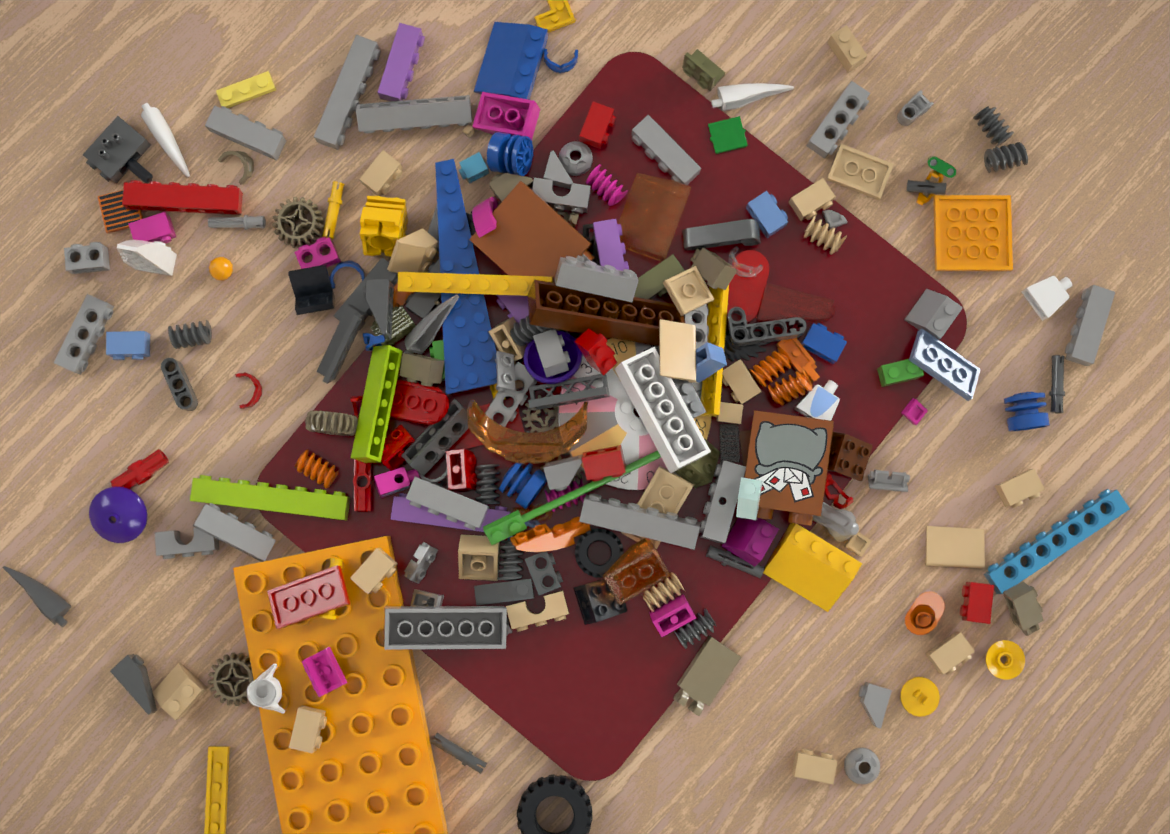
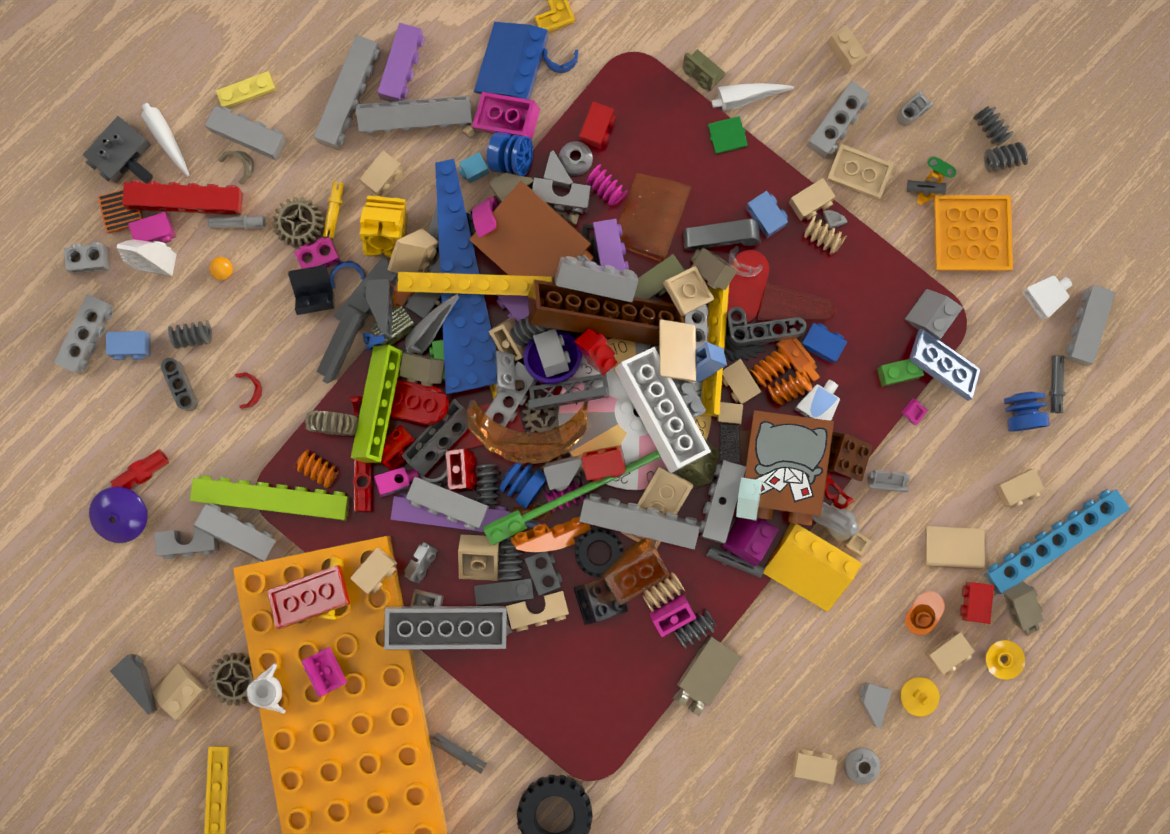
(46, 600): dark grey piece -> none
(307, 729): tan brick -> none
(665, 151): light grey brick -> none

